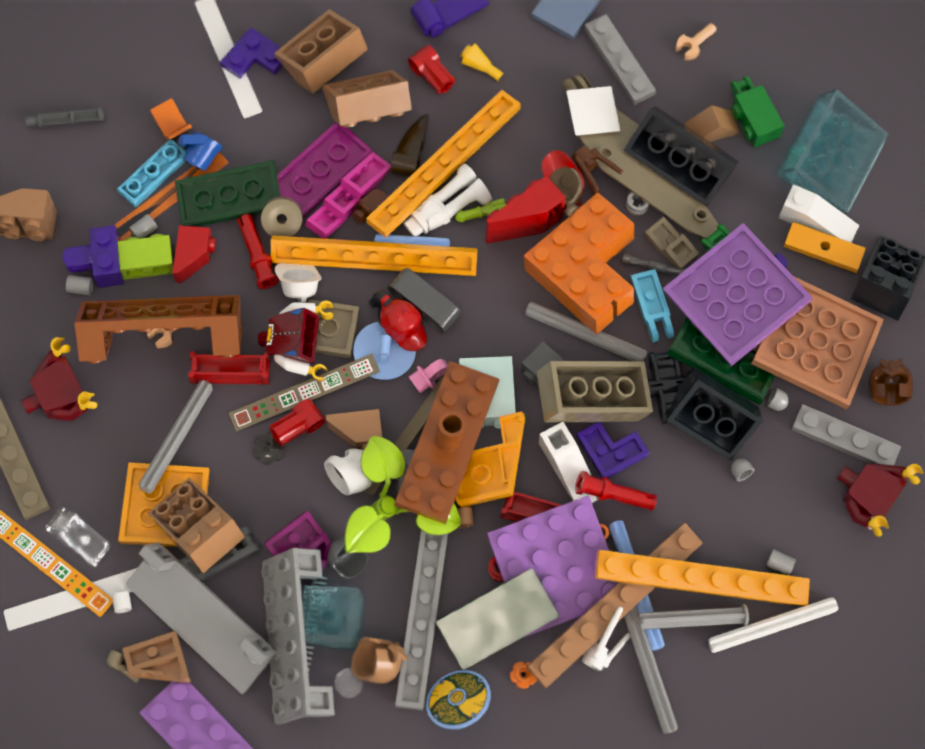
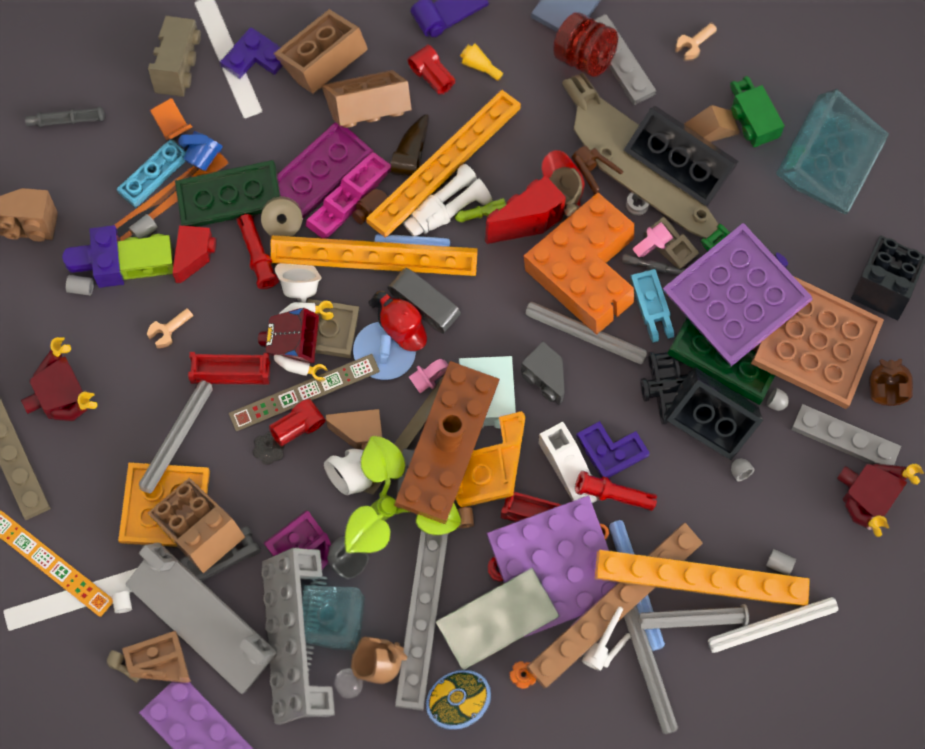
(78, 536): clear slope -> none
(101, 318): dark orange plate -> none
(174, 56): none -> dark tan wedge
(585, 44): none -> clear red wheel
(593, 110): white sticker -> none
(594, 391): dark tan brick -> none
(656, 238): none -> bright pink piece
(816, 213): white slope -> none
(838, 252): light orange tile -> none

